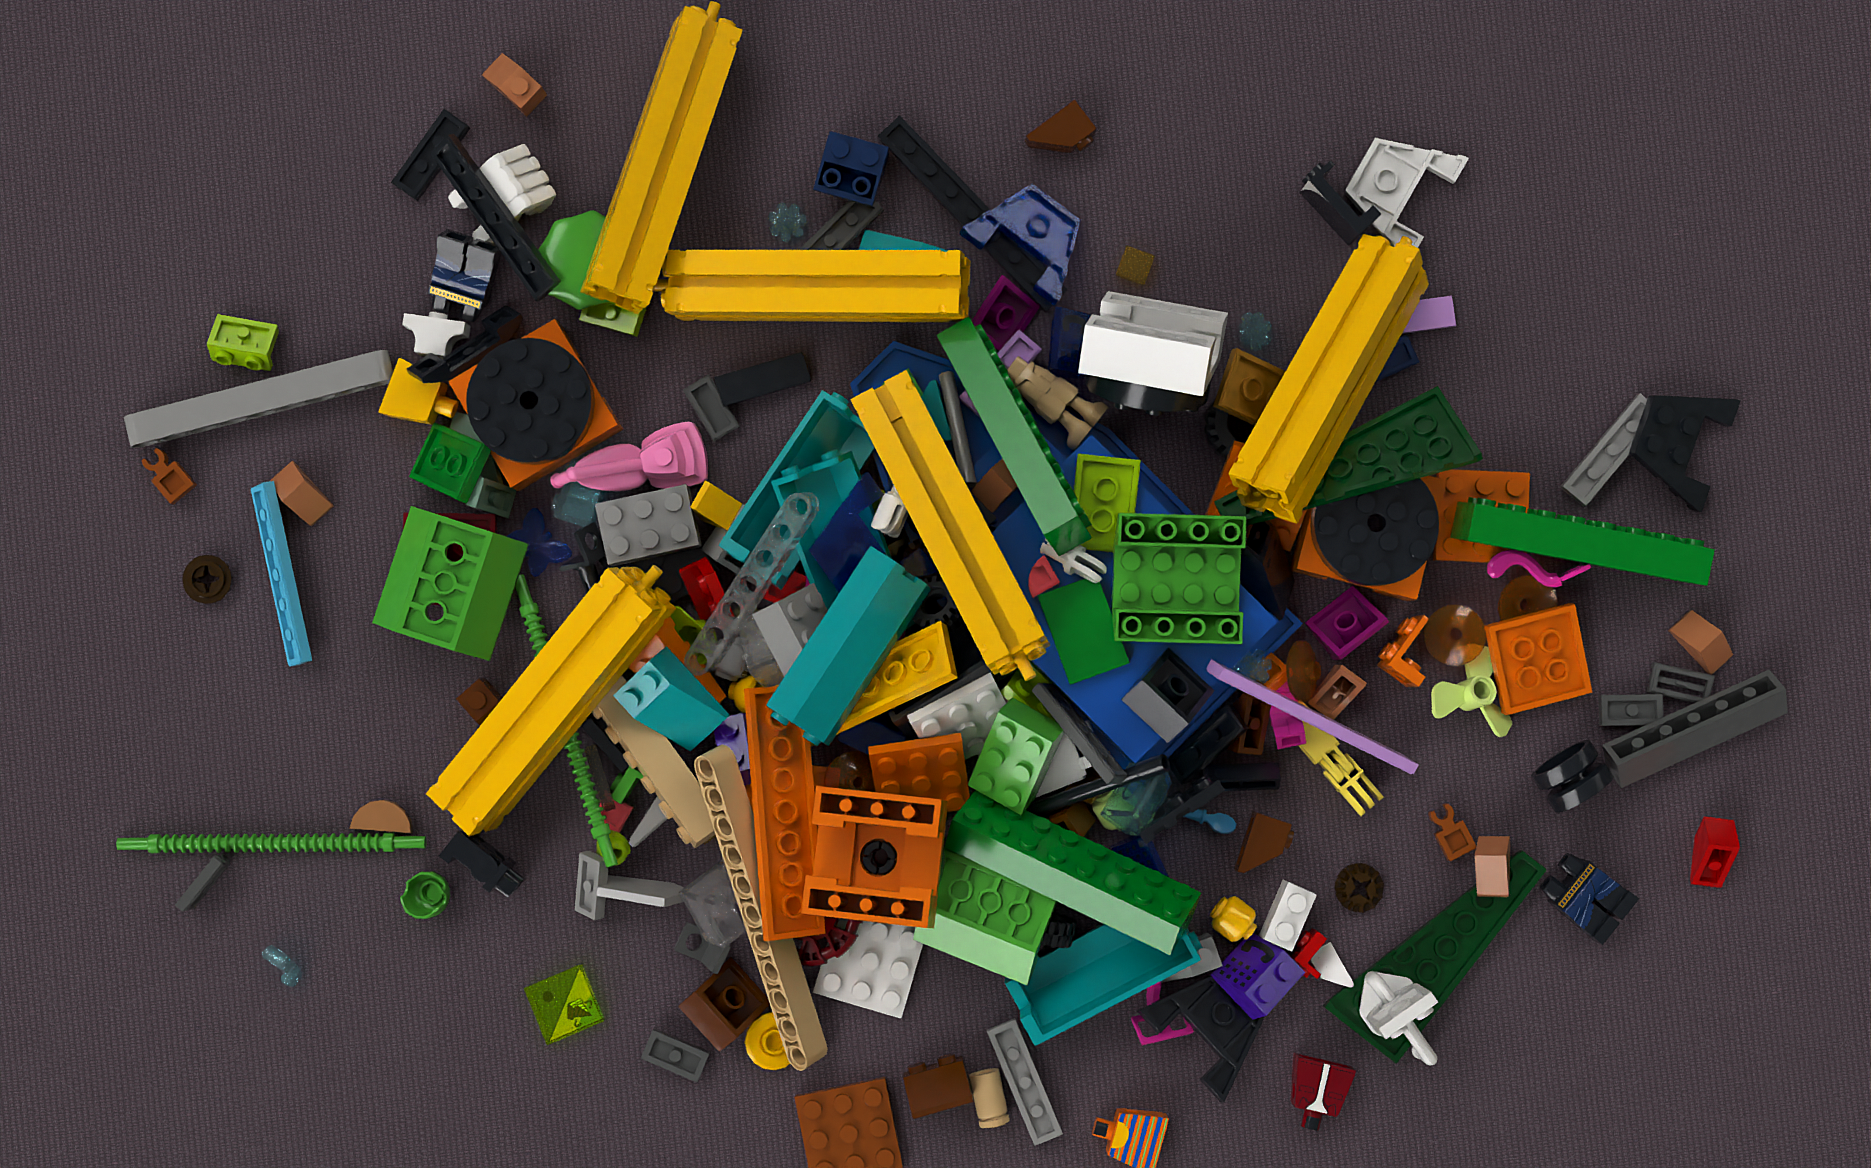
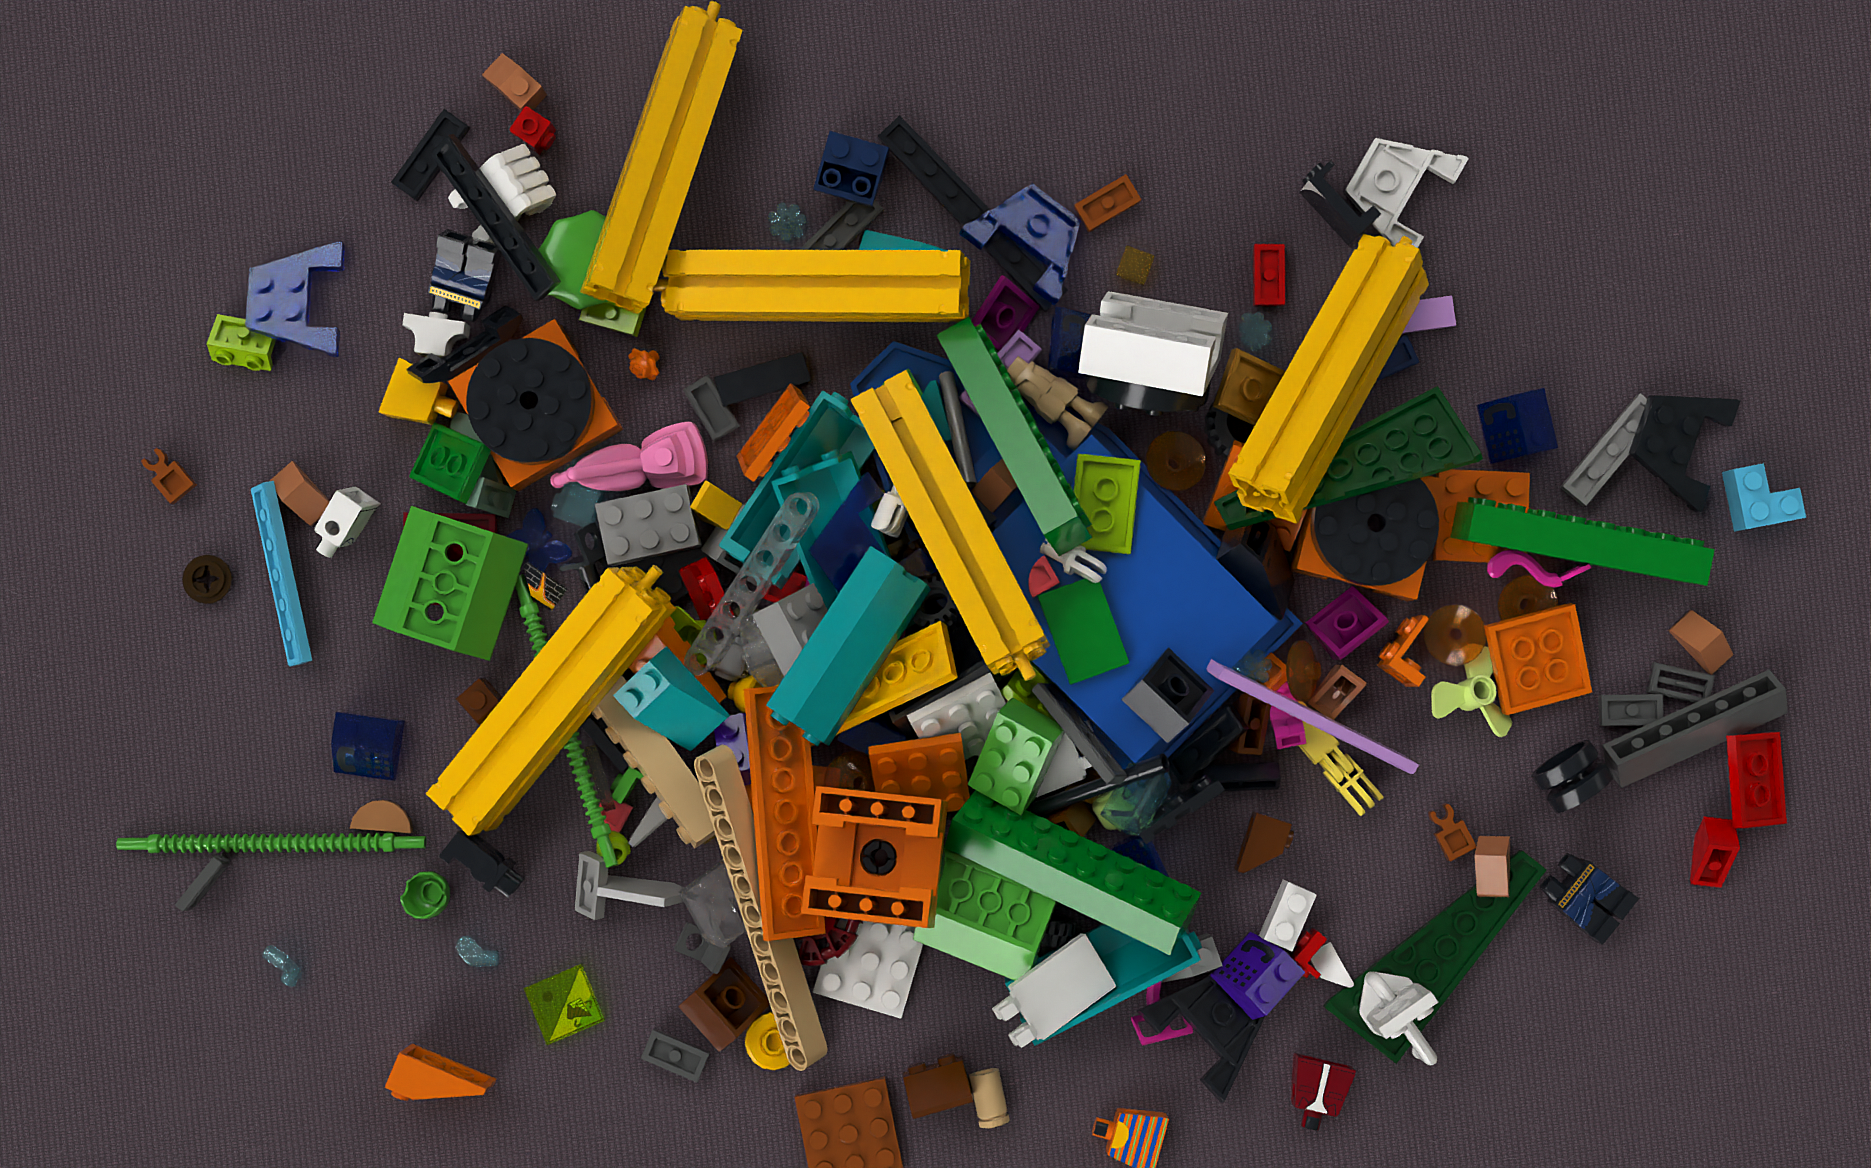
(258, 399): light grey beam -> none
(281, 298): none -> clear blue wing
(344, 519): none -> white torso
(366, 745): none -> clear blue slope
(429, 1075): none -> orange slope
(474, 955): none -> clear light blue arm
(534, 130): none -> red bracket
(543, 587): none -> sticker
(644, 364): none -> orange plant
(773, 433): none -> orange plate
(1024, 1082): light grey plate -> none
(1055, 991): none -> white tile
(1063, 131): reddish brown slope -> none
(1107, 203): none -> dark orange plate
(1177, 578): bright green slope -> none
(1184, 451): none -> clear orange dish
(1218, 822): dark azure piece -> none
(1233, 919): yellow head -> none
(1268, 274): none -> red plate
(1345, 886): dark brown gear -> none
(1517, 426): none -> clear blue slope
(1753, 504): none -> medium azure brick
(1756, 779): none -> red plate

